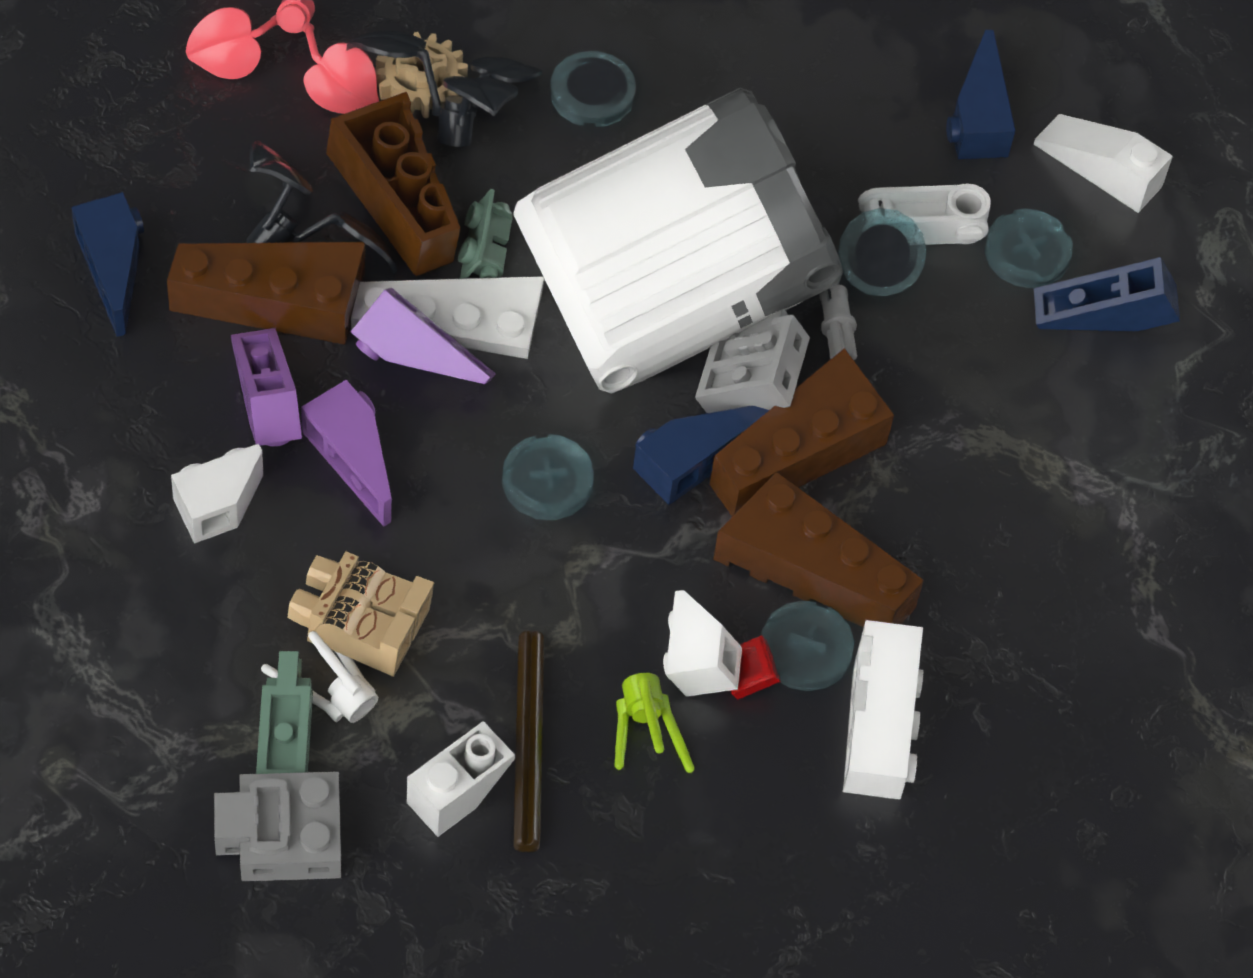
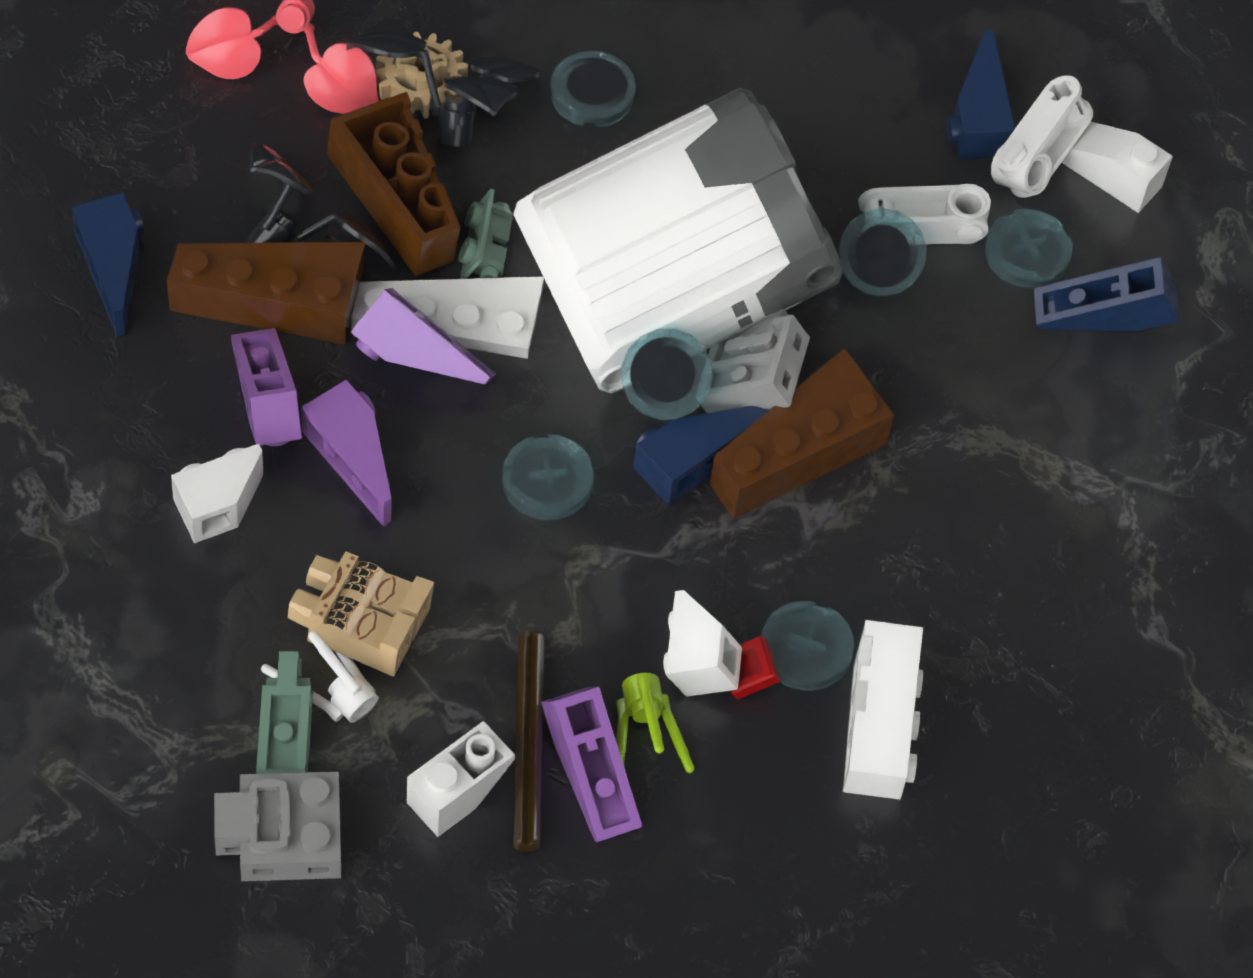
(592, 761): none -> medium lavender slope
(666, 374): none -> tile
(817, 555): reddish brown wedge -> none
(838, 322): light grey axle -> none
(1042, 138): none -> white piece

